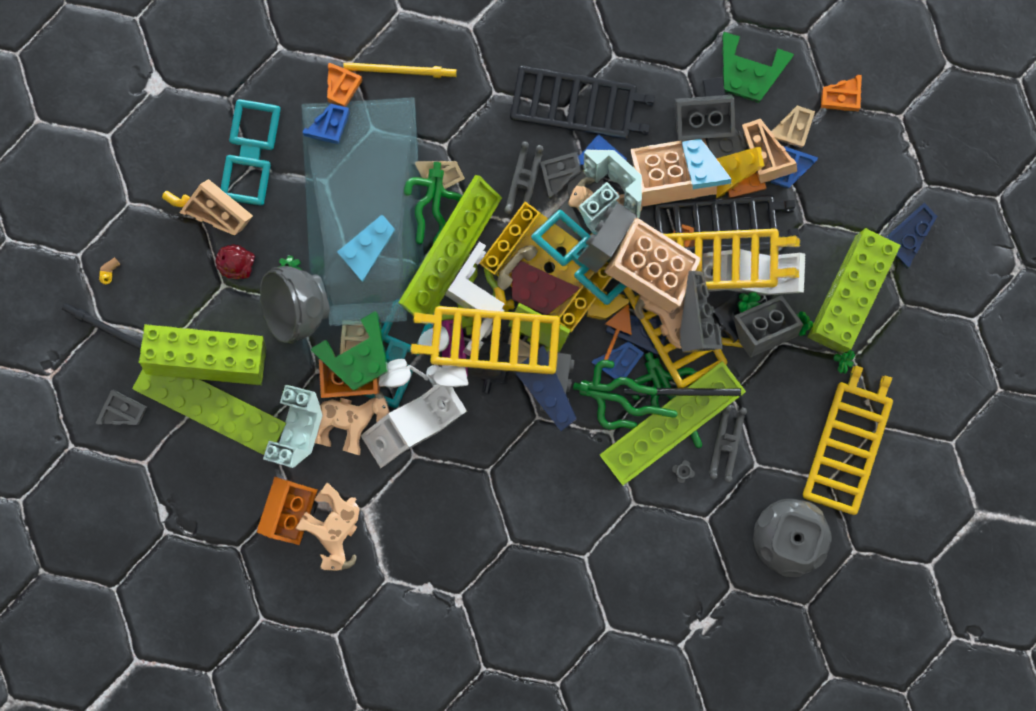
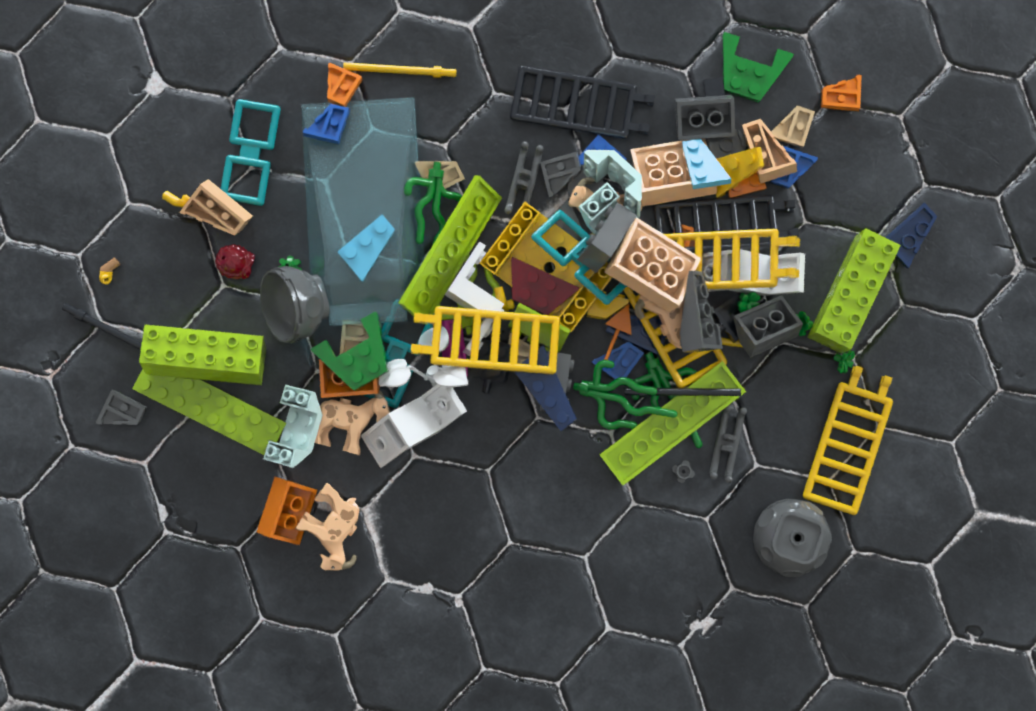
(504, 279): dark tan bar -> none

